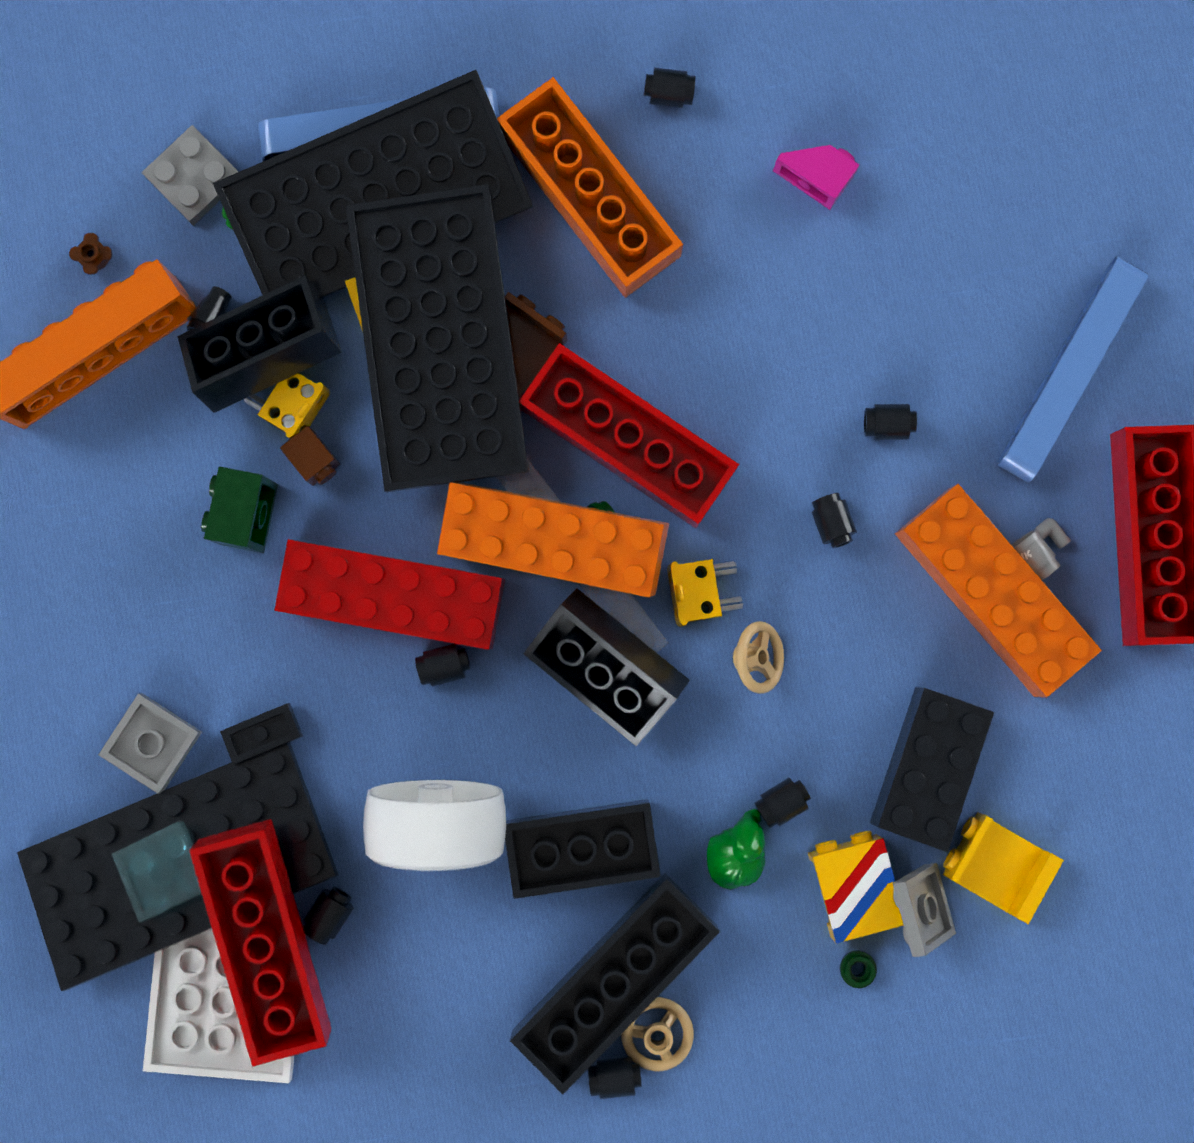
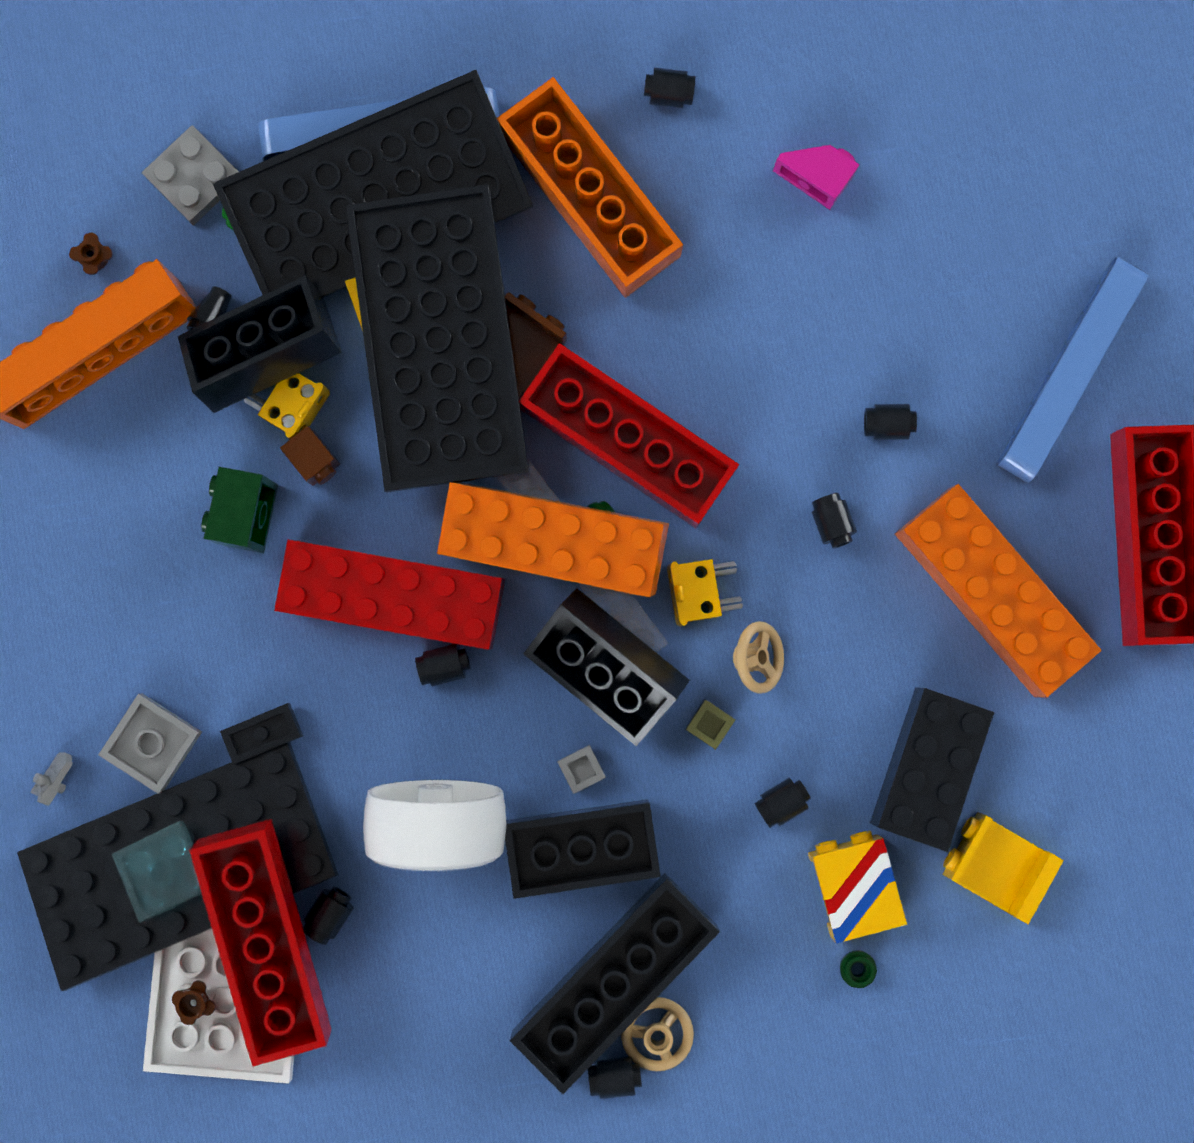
(50, 783): none -> light grey piece
(183, 1007): none -> reddish brown plate
(581, 769): none -> light grey plate
(710, 724): none -> olive plate
(737, 853): green hair -> none
(923, 909): light grey plate -> none
(1036, 550): light grey piece -> none

